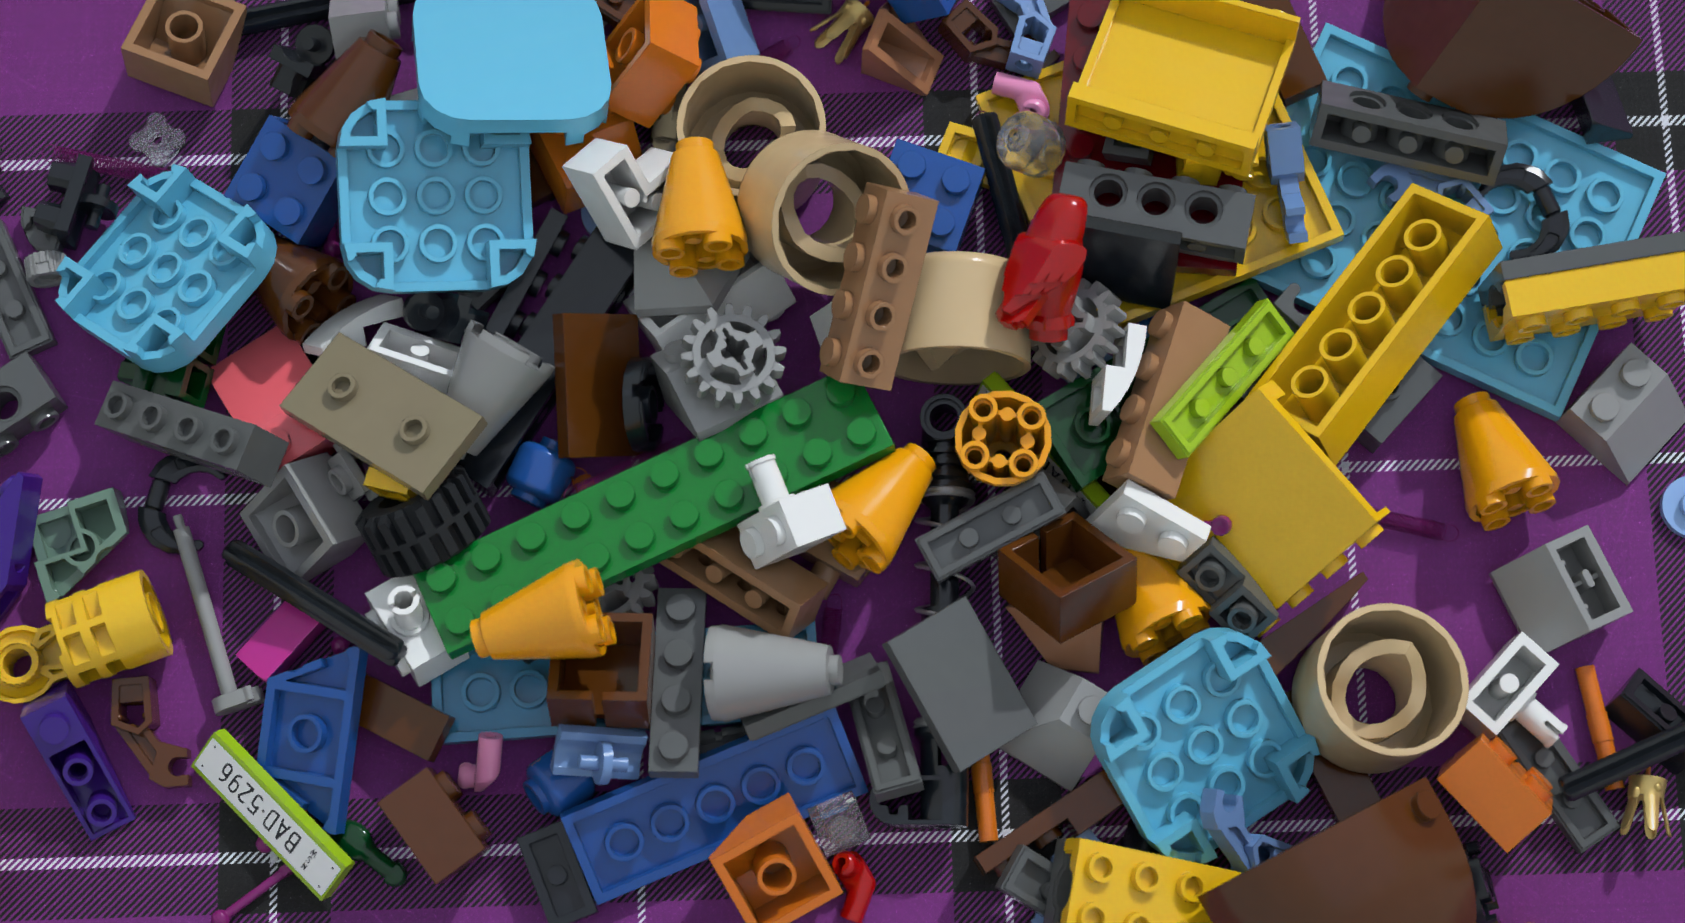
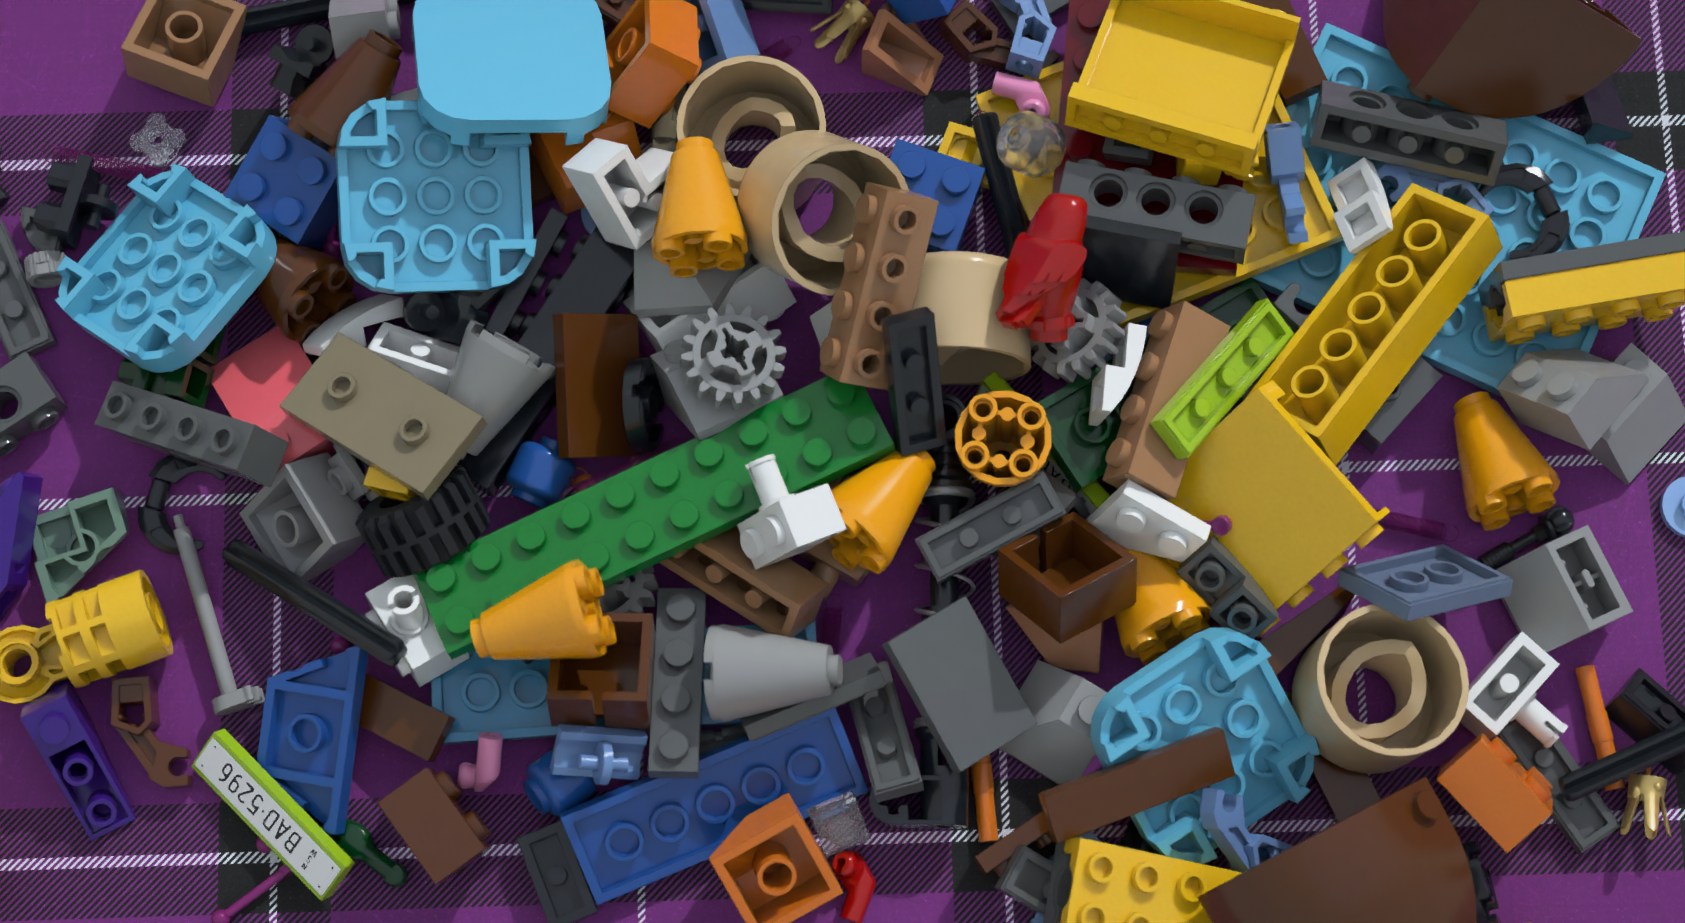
(279, 641): dark pink slope -> none
(914, 381): none -> black plate
(1136, 784): none -> reddish brown tile
(1361, 205): none -> white slope
(1425, 582): none -> sand blue tile
(1553, 525): none -> black piece
(1569, 393): none -> light grey slope

